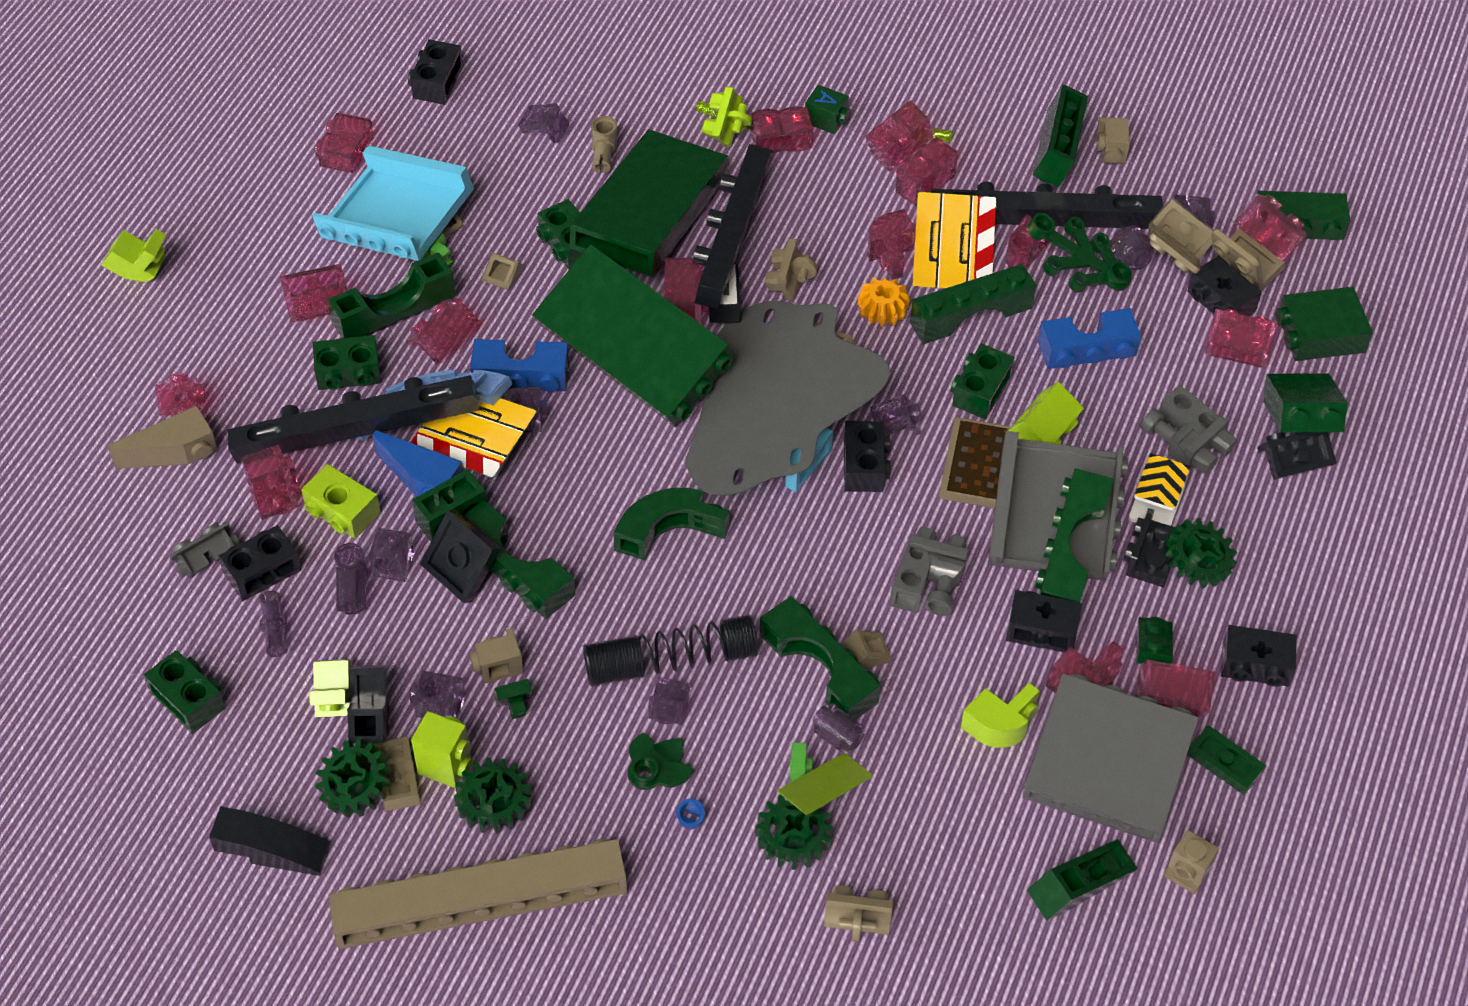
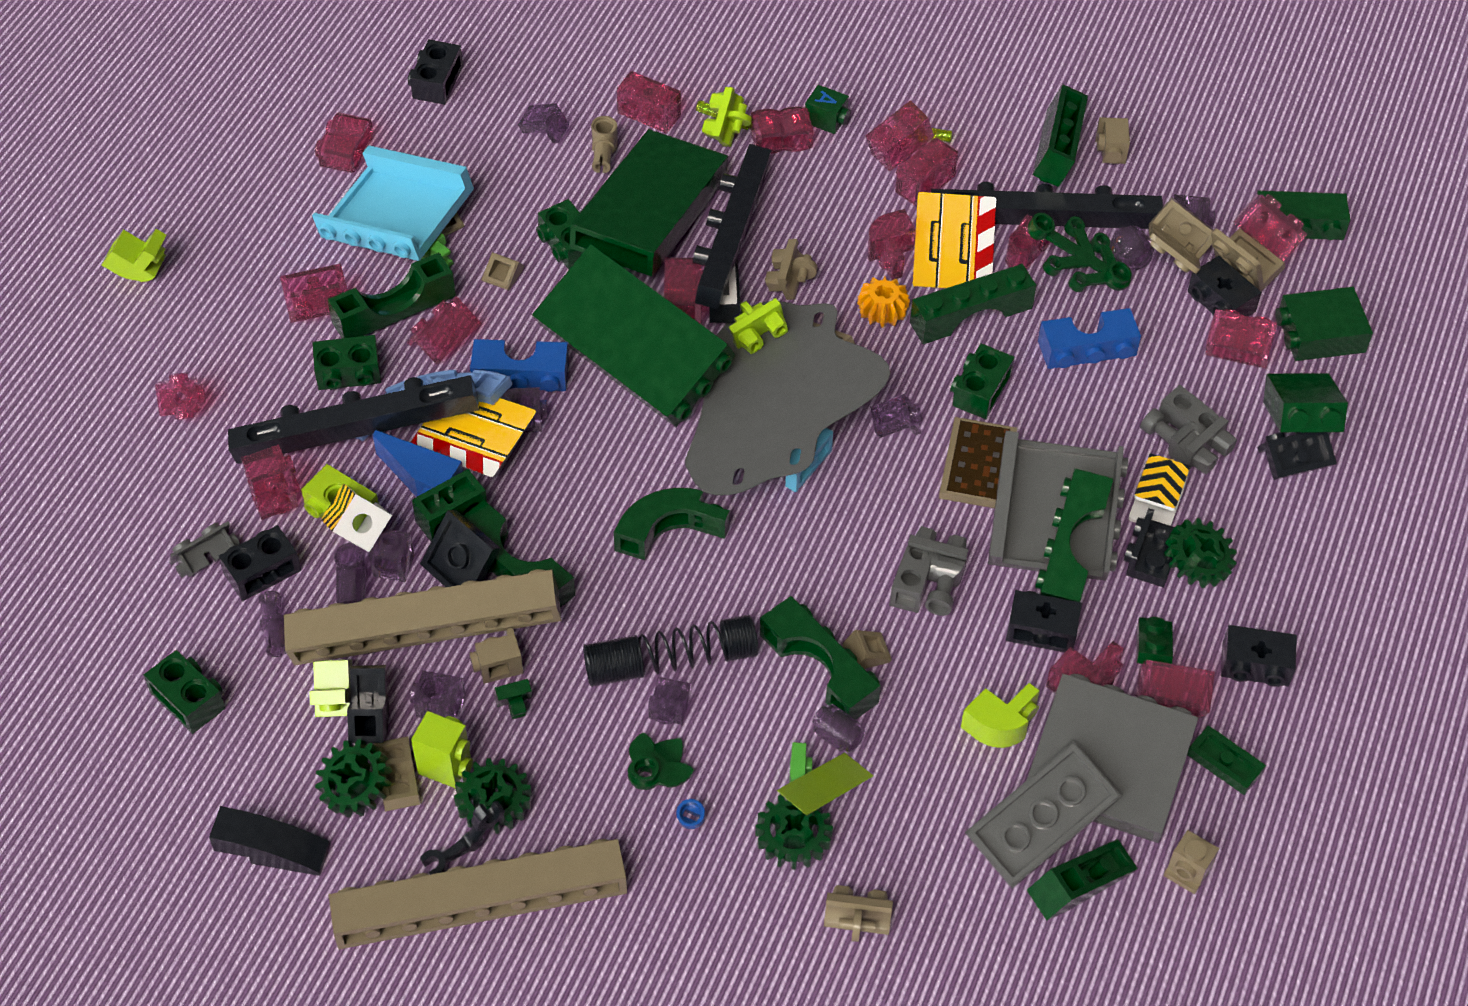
(167, 443): dark tan slope -> none
(345, 508): none -> white piece
(422, 617): none -> dark tan brick
(470, 841): none -> black piece
(649, 102): none -> clear pink brick
(755, 322): none -> lime hips
(865, 450): black brick -> none
(1043, 814): none -> dark grey tile
(1048, 416): lime brick -> none

